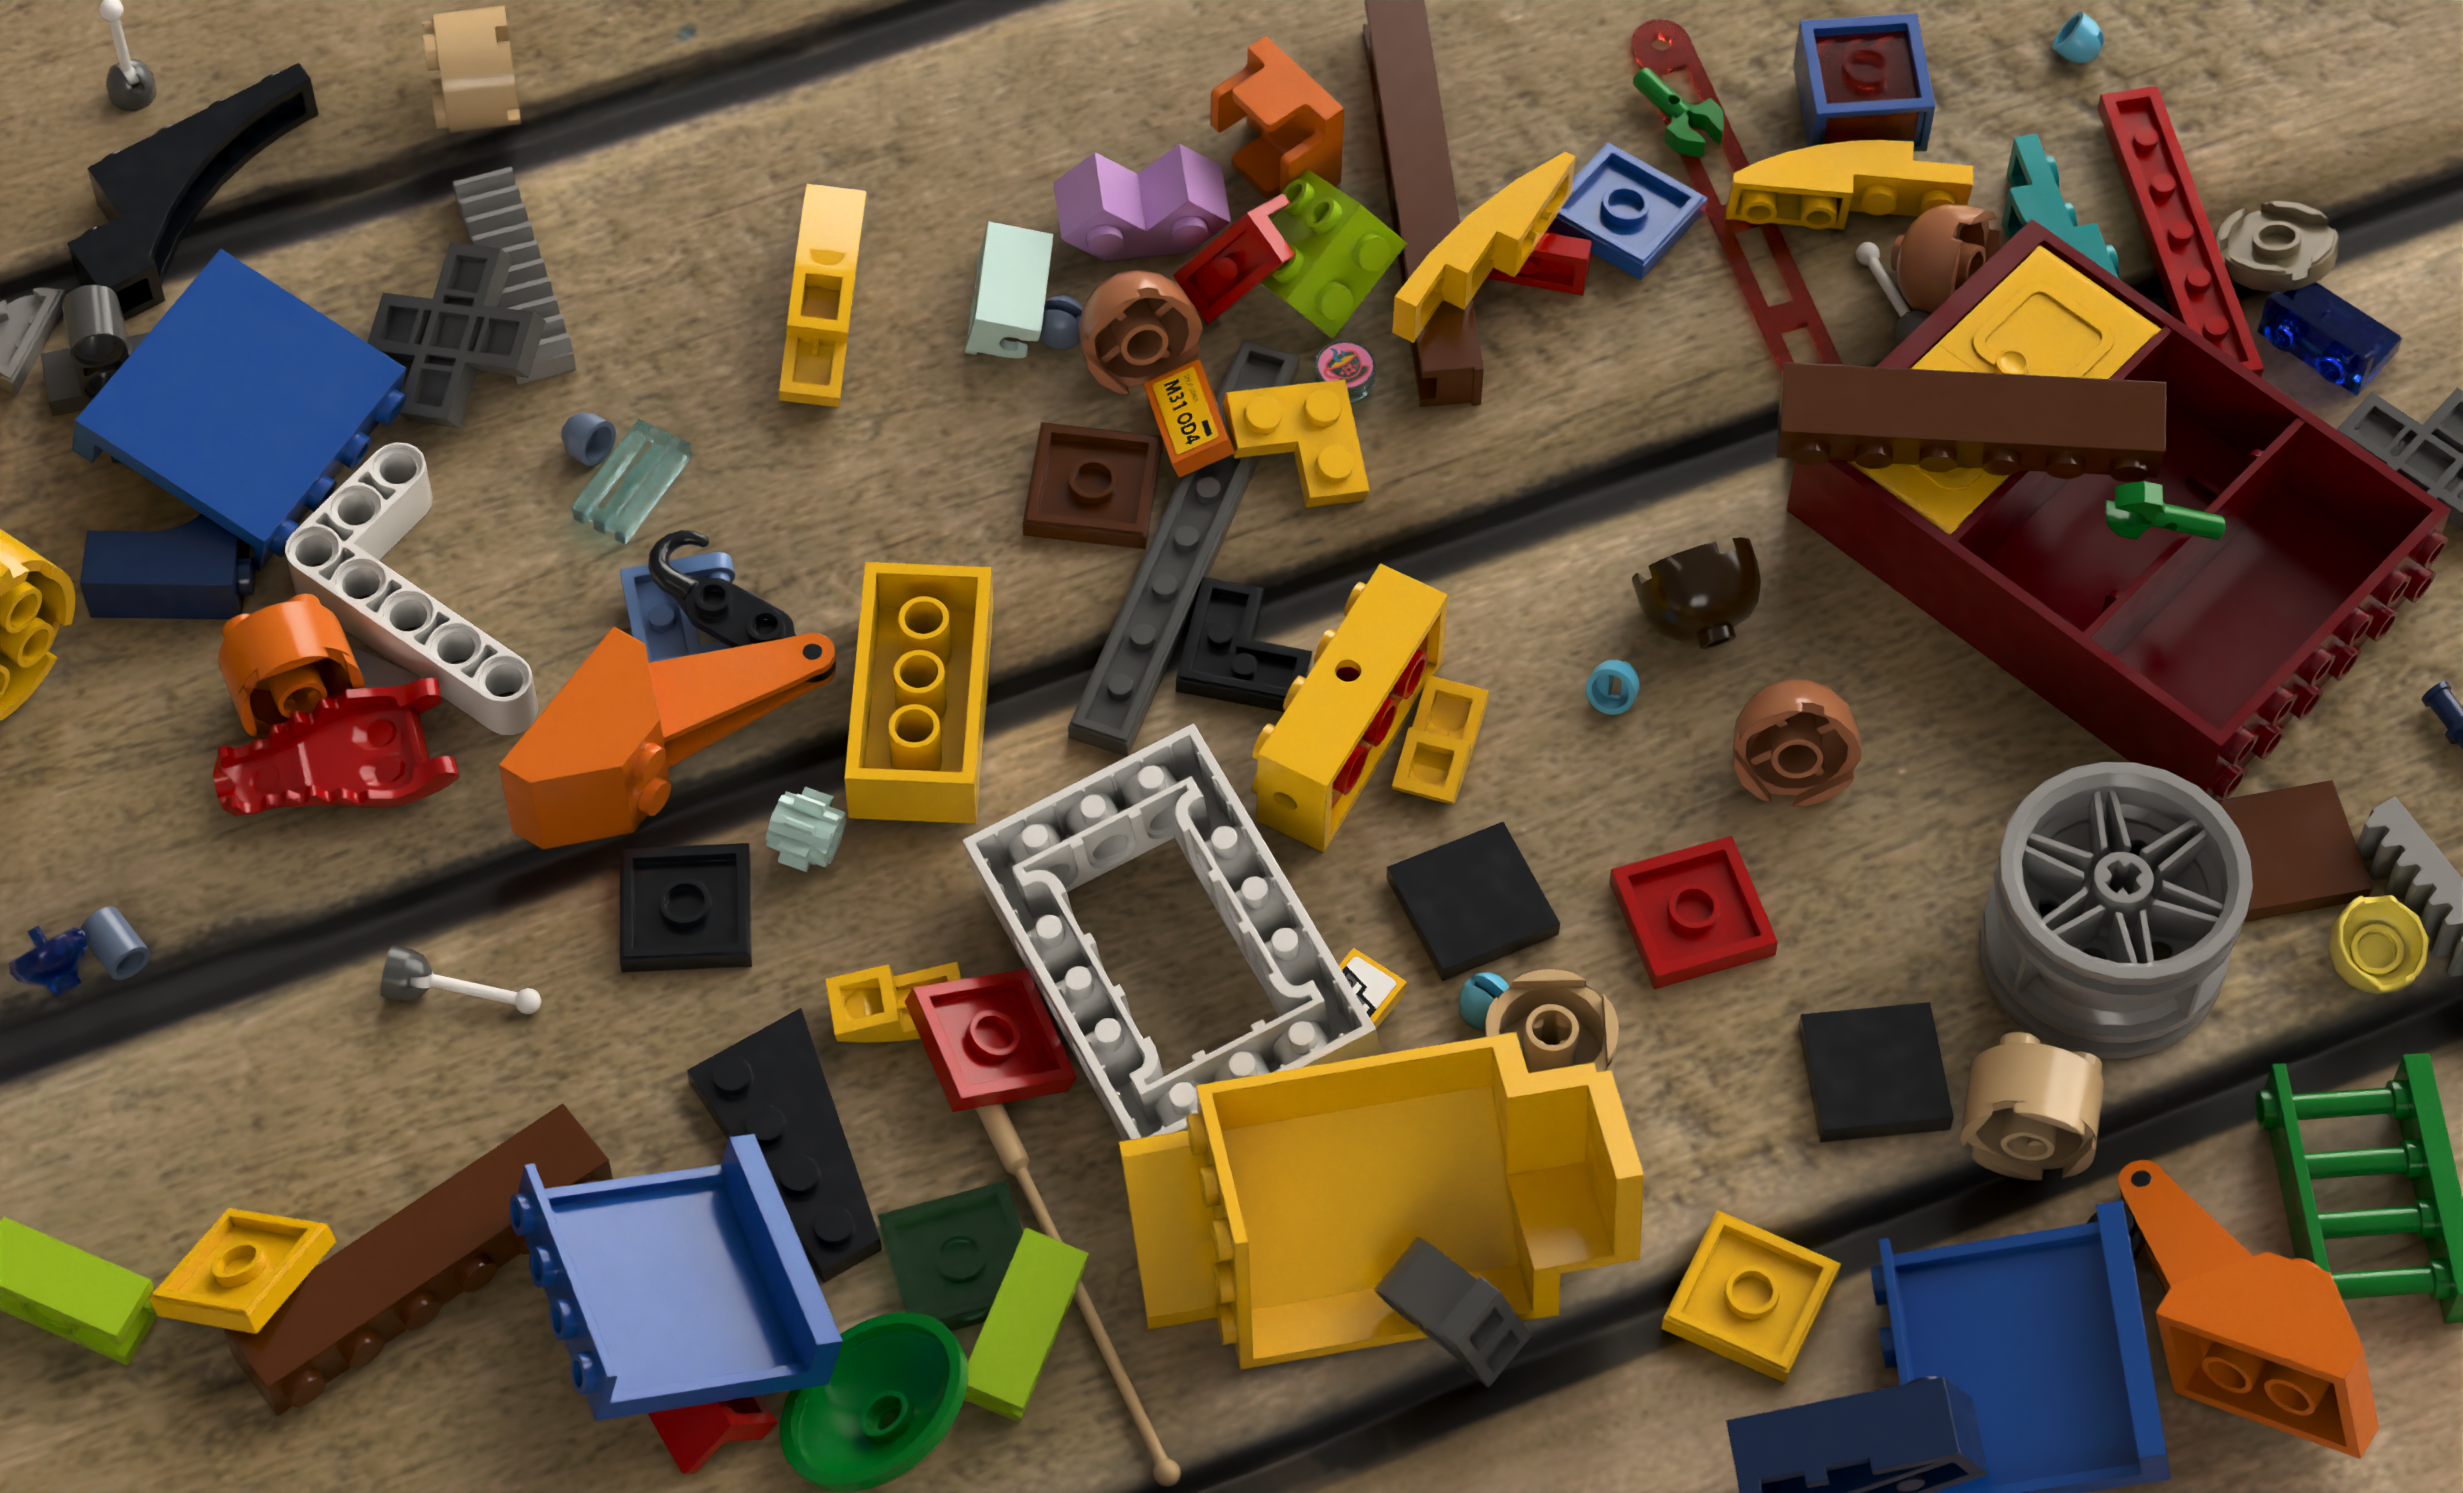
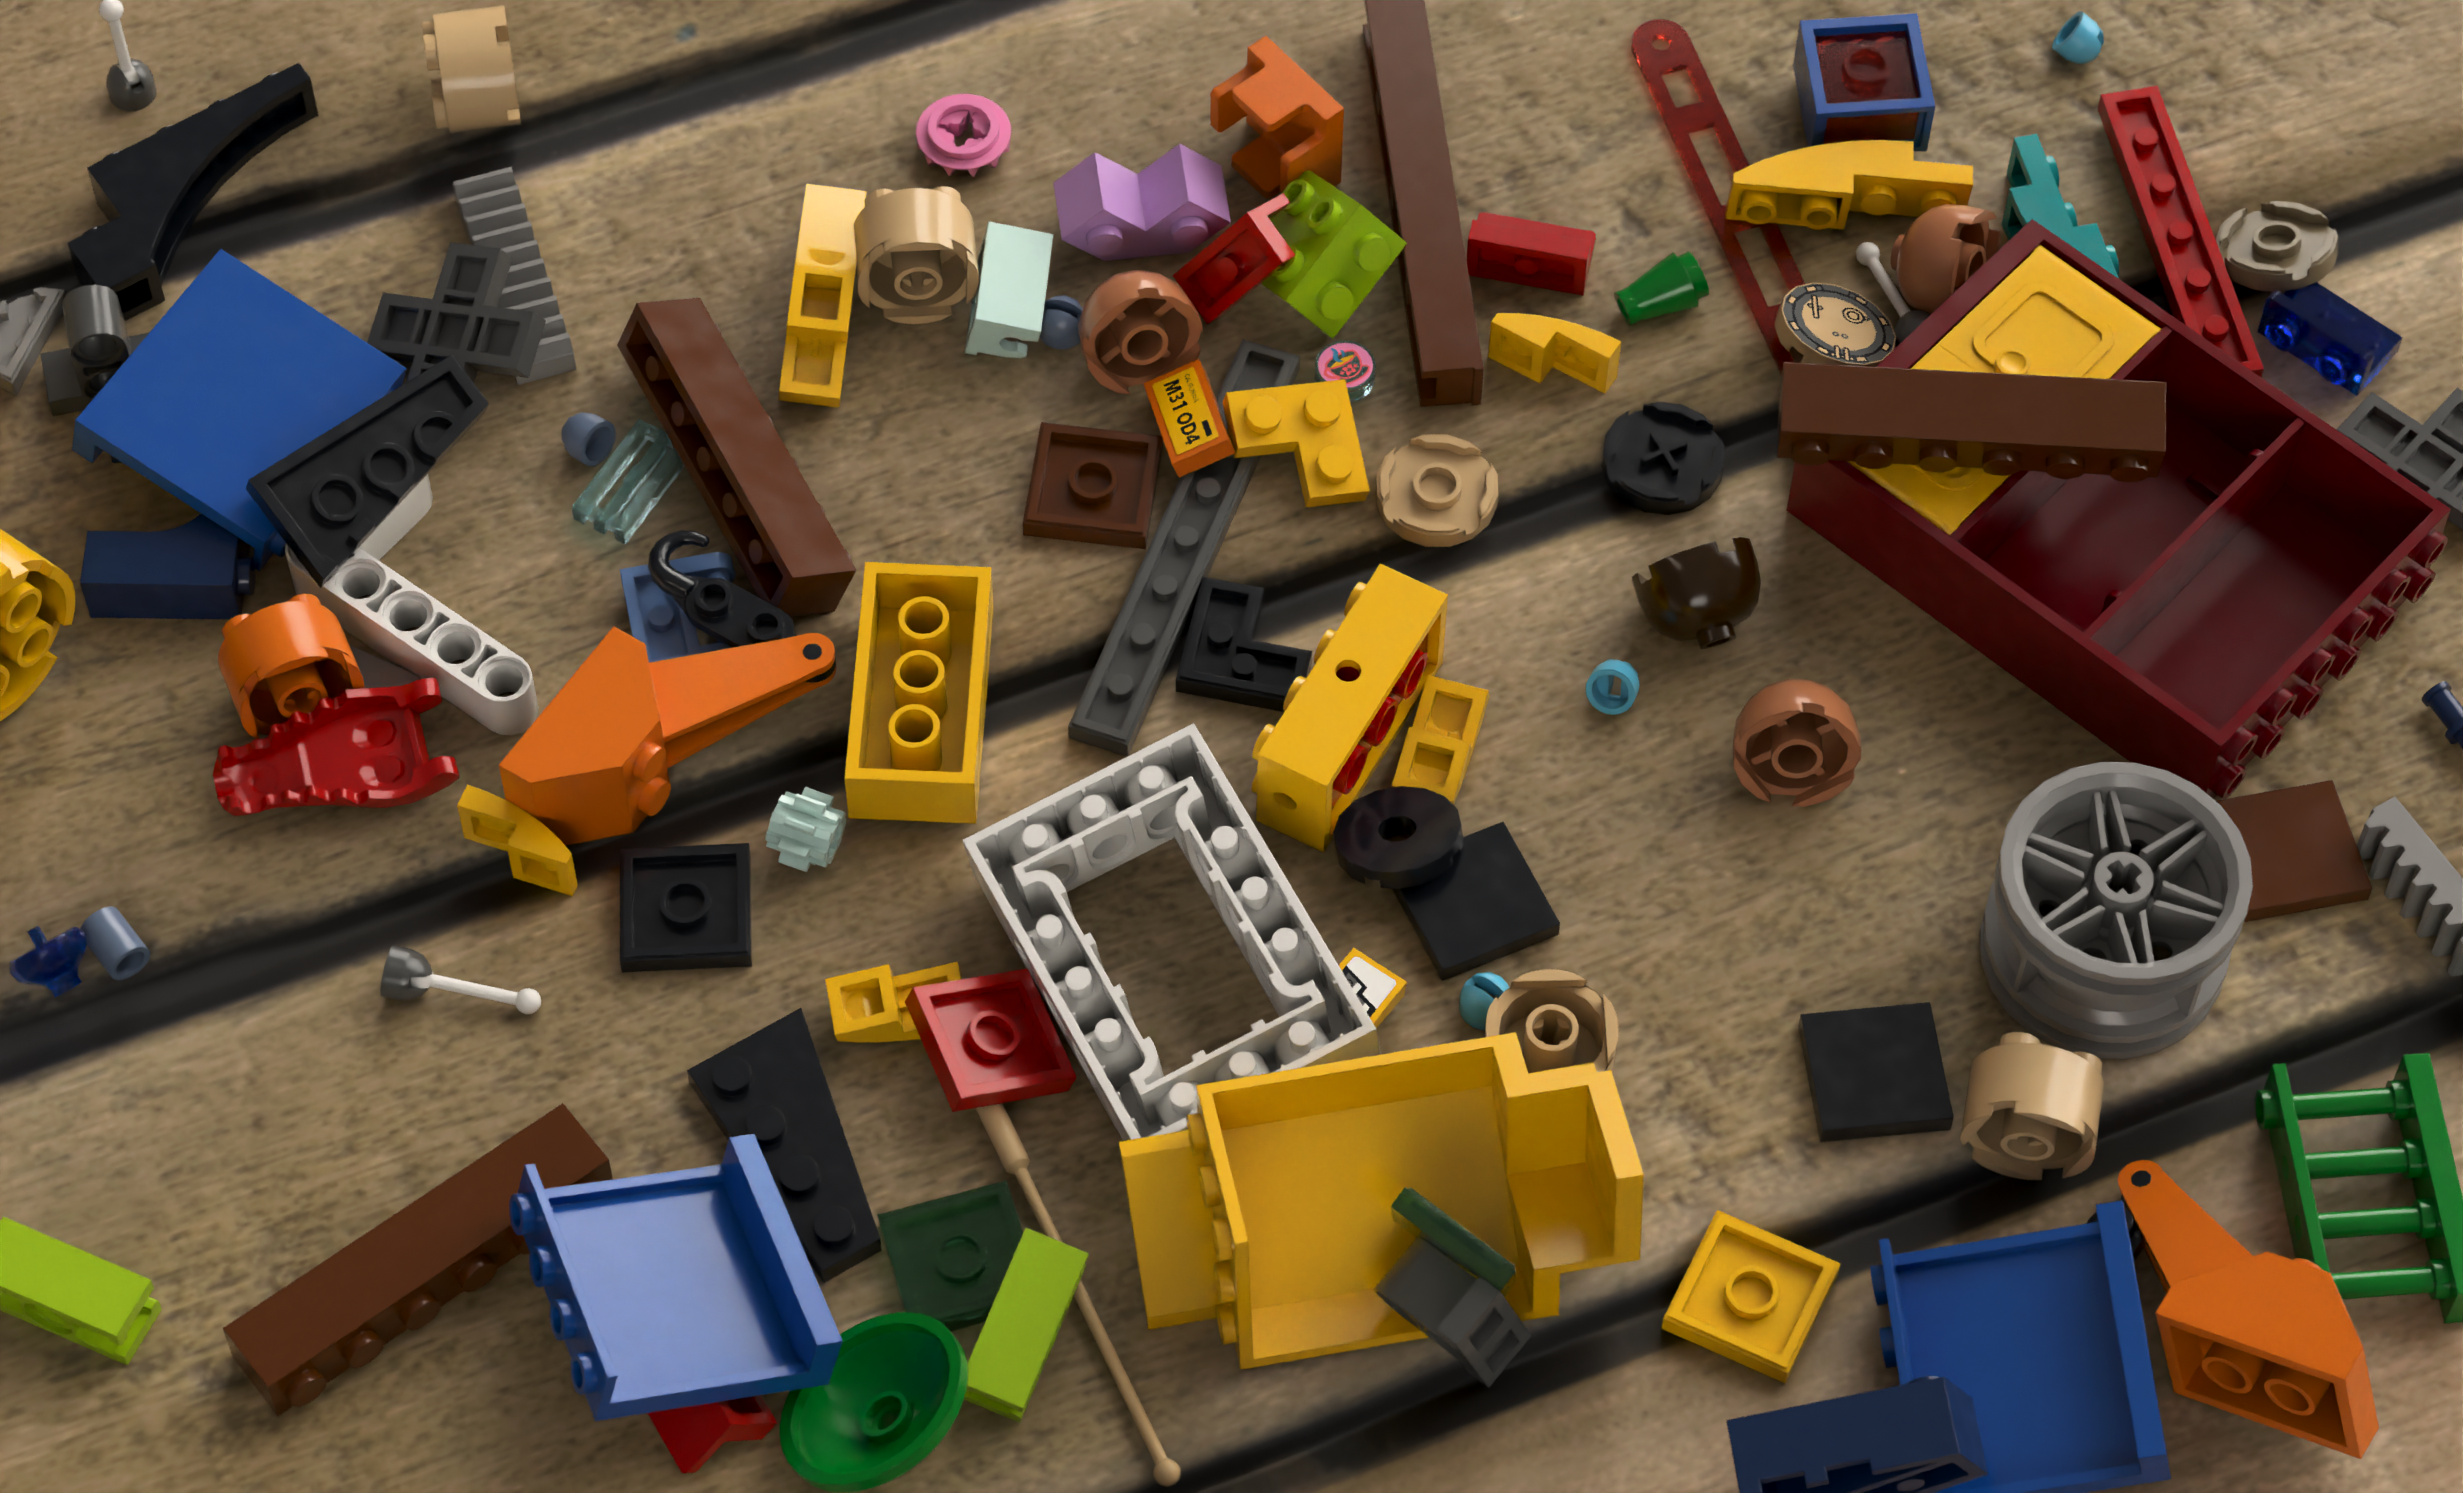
(242, 1270): yellow tile -> none
(358, 472): none -> black wing
(532, 848): none -> yellow slope
(736, 457): none -> reddish brown brick
(915, 253): none -> tan brick
(949, 119): none -> bright pink gear
(1395, 811): none -> black tile
(1436, 491): none -> tan tile
(1453, 1240): none -> clear green tile
(1492, 236): yellow slope -> none
(1538, 343): none -> yellow slope
(1628, 210): blue tile -> none
(1663, 458): none -> black tile
(1664, 289): none -> green cone
(1678, 134): green bar -> none
(1693, 912): red tile -> none
(1834, 326): none -> tile
(2142, 507): green bar -> none
(2378, 945): light yellow hair -> none

